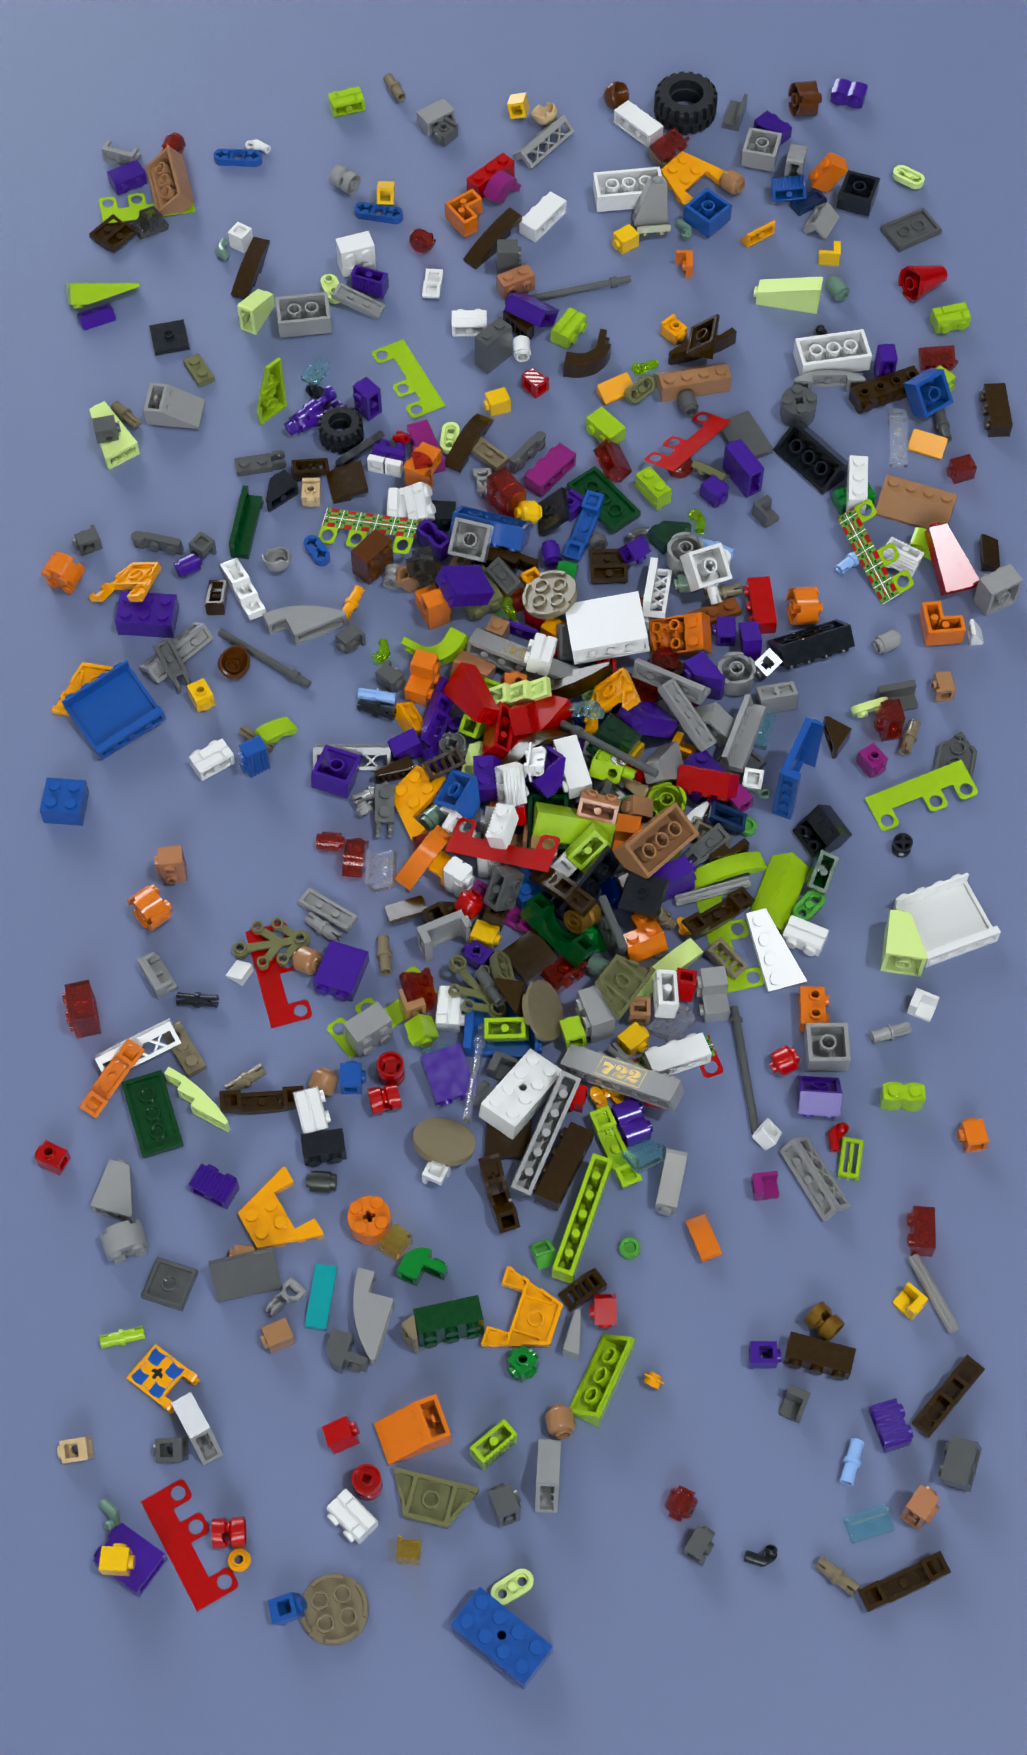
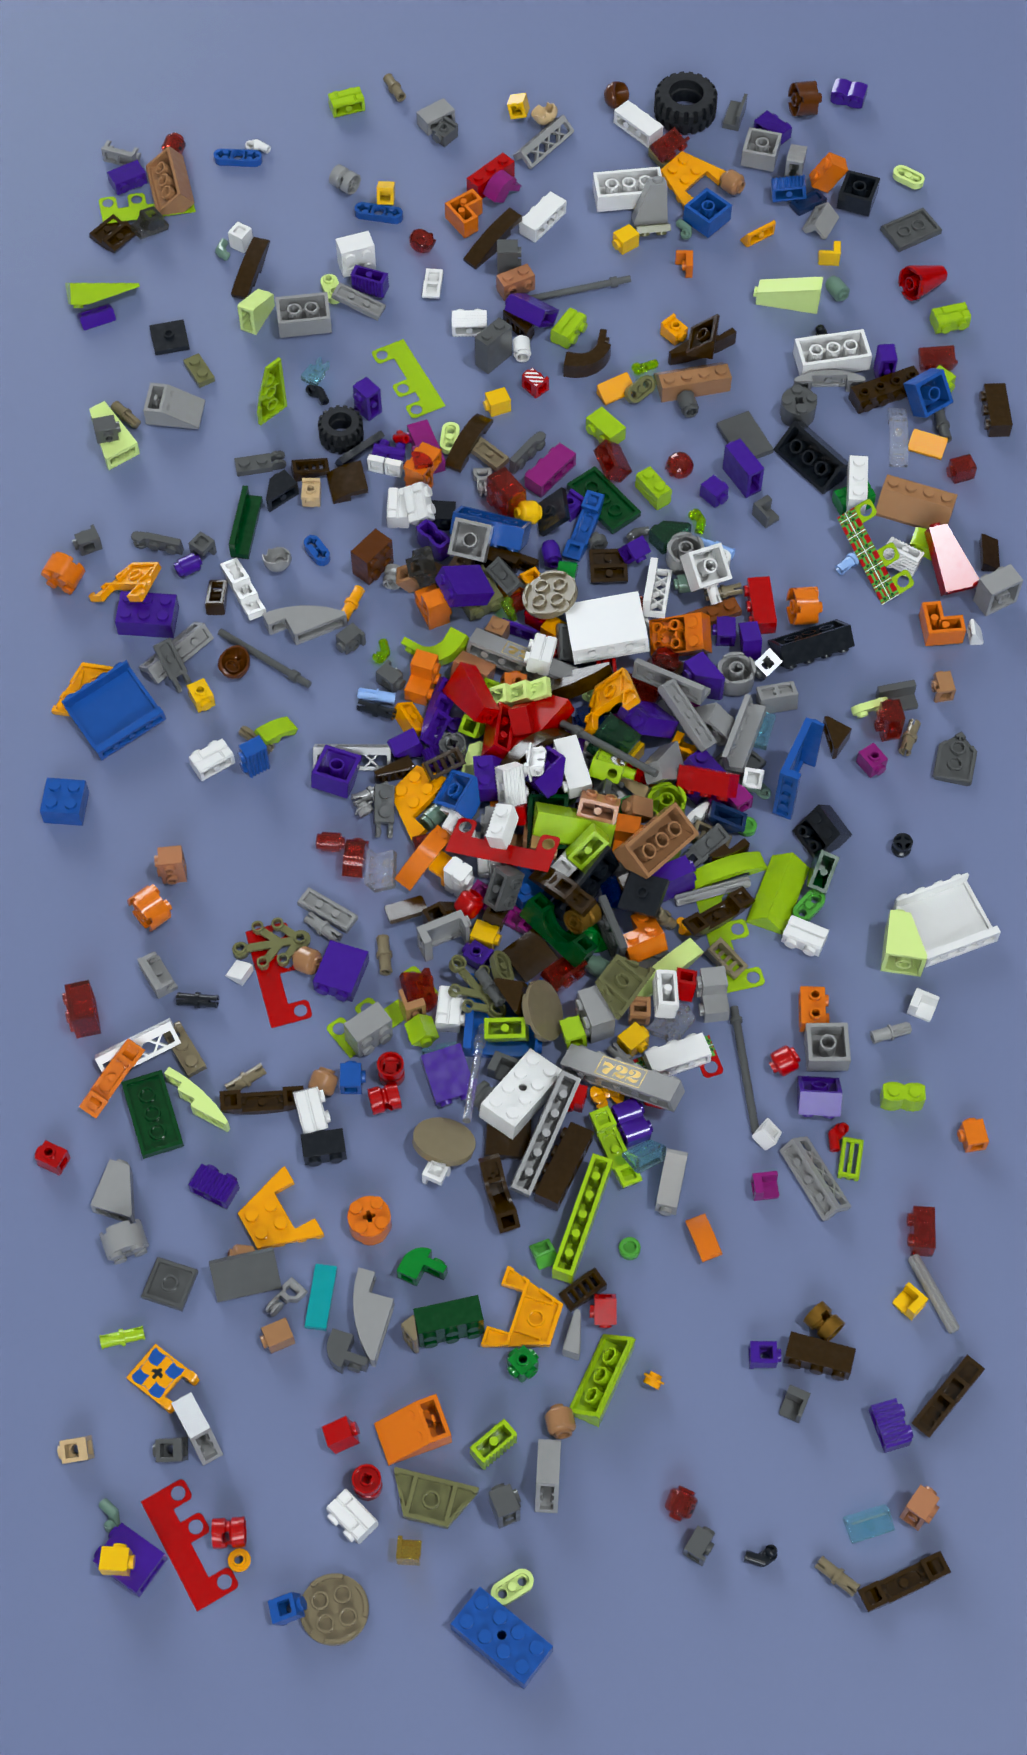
(310, 412): dark purple piece -> none
(321, 1181): pearl dark grey brick -> none
(362, 523): piece -> none
(395, 1242): clear yellow panel -> none
(590, 709): clear light blue plate -> none
(687, 448): red piece -> none
(703, 468): olive plate -> none
(773, 955): white wing -> none
(852, 1462): light blue pin -> none
(887, 641): light grey brick -> none
(921, 786): lime piece -> none
(960, 1463): dark grey brick -> none

